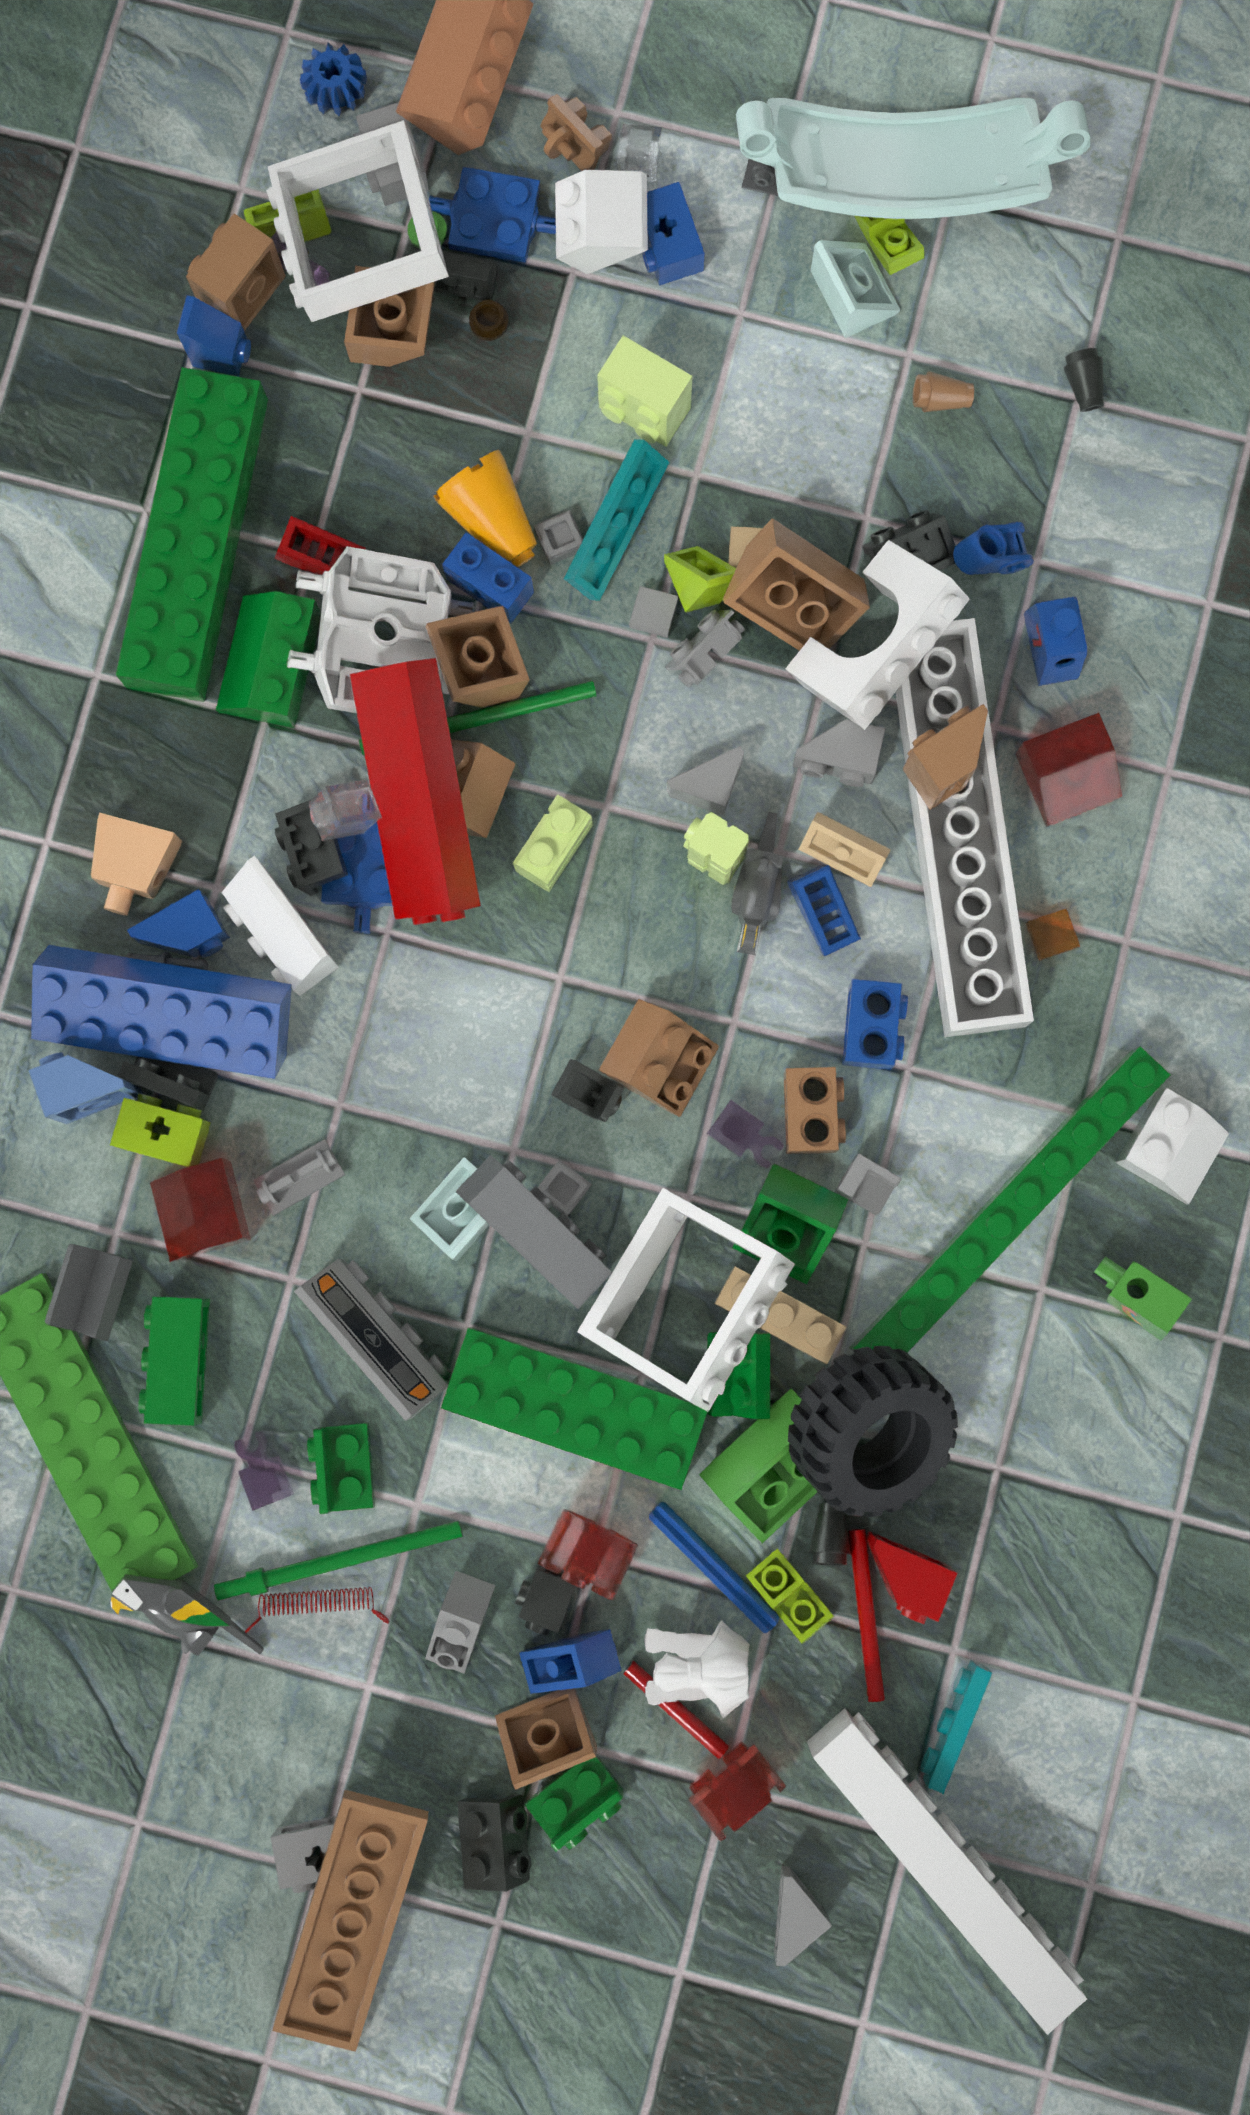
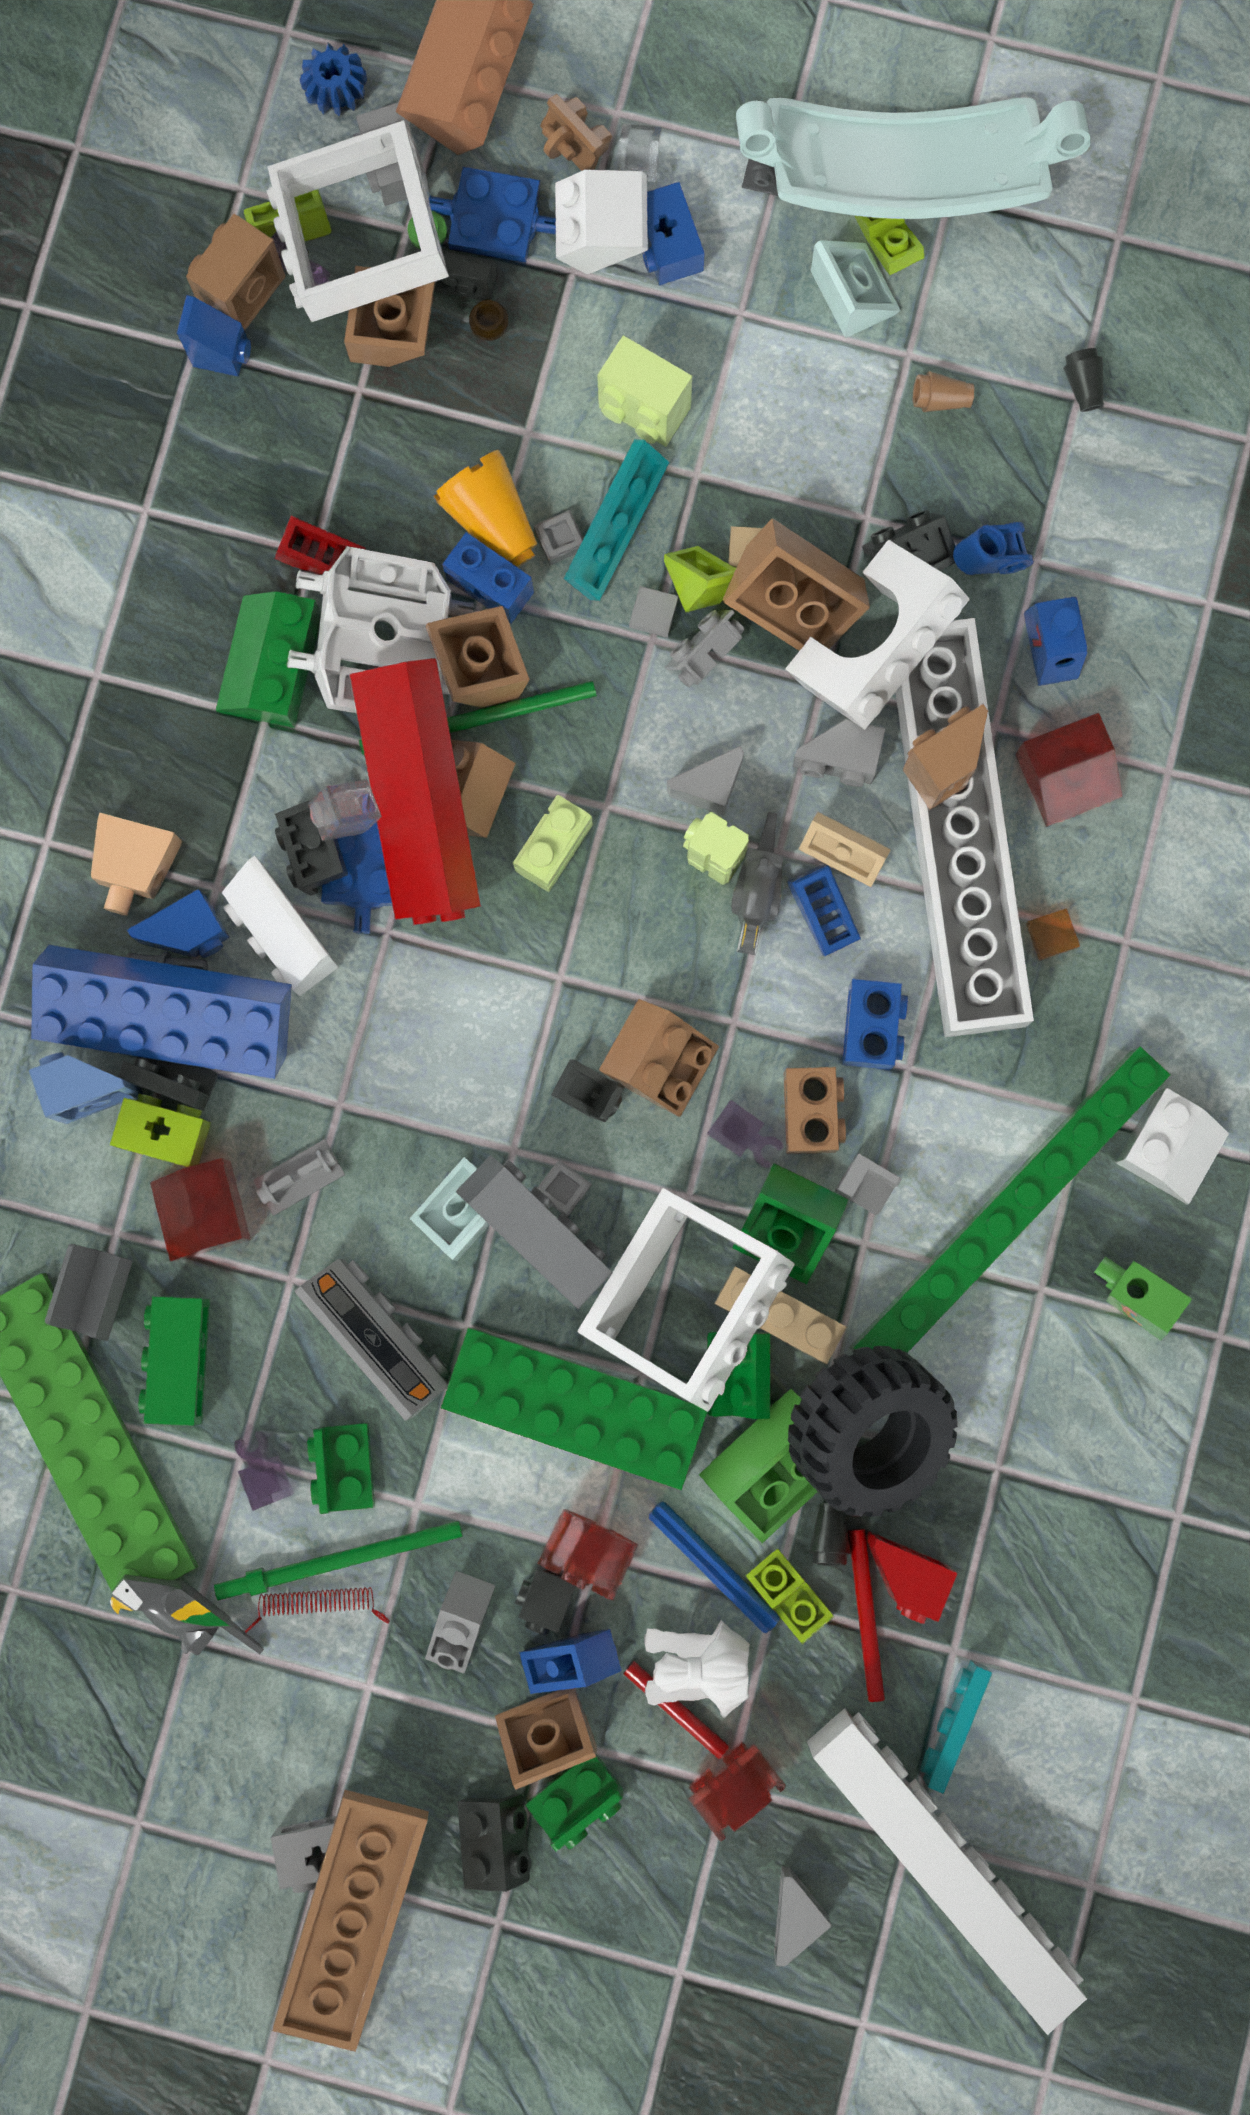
(192, 535): green brick -> none

